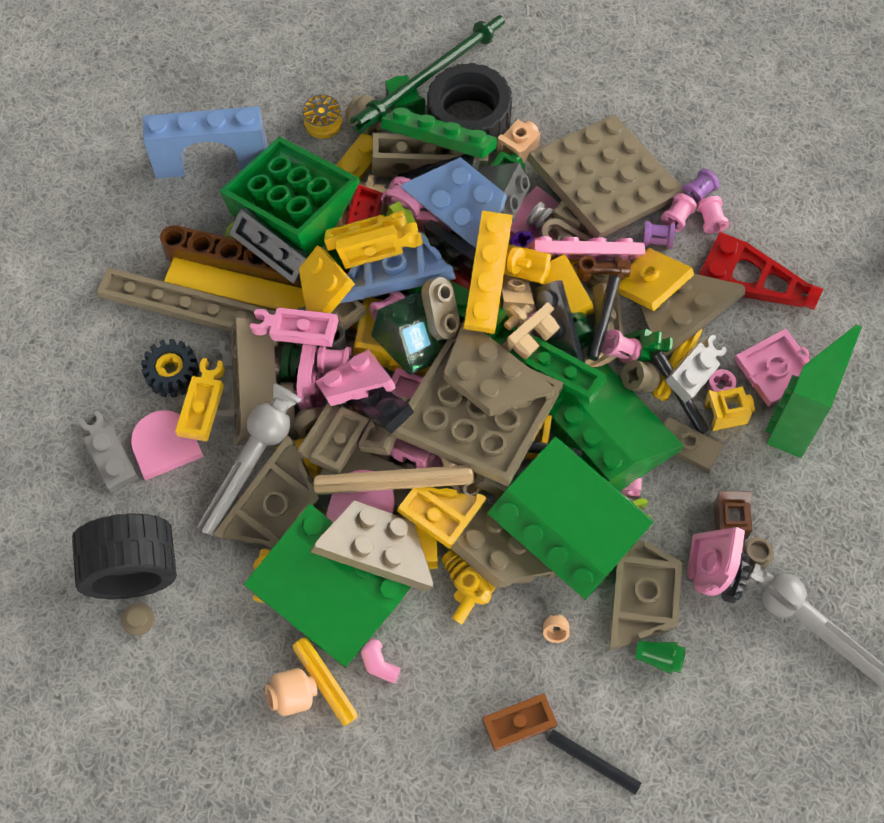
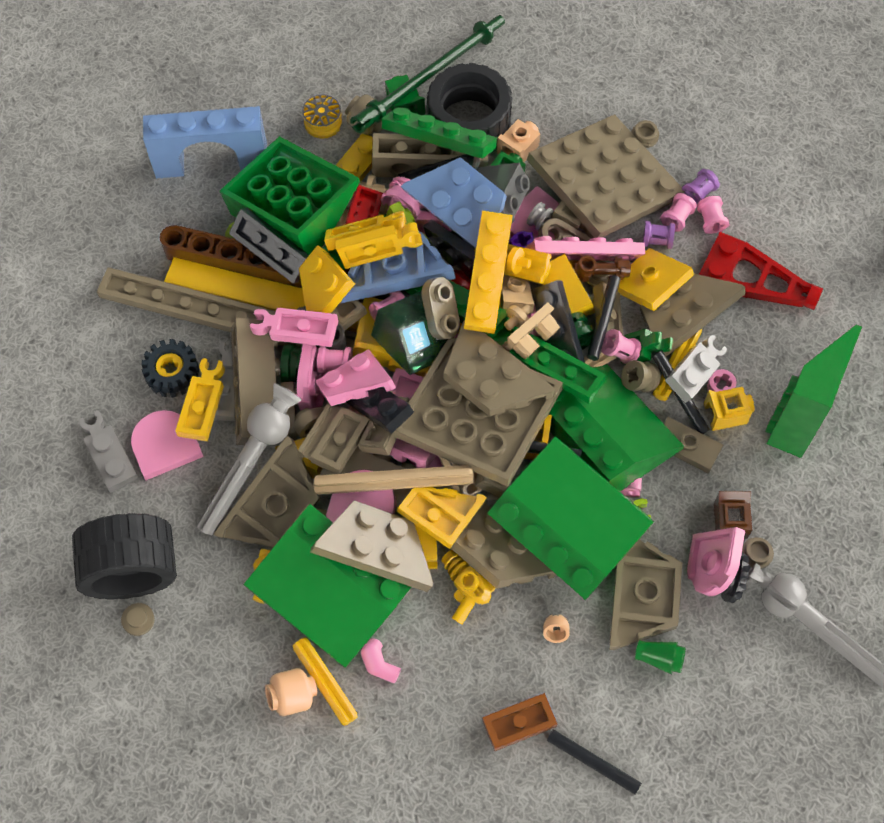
(646, 133): none -> dark tan plate
(772, 365): bright pink plate -> none

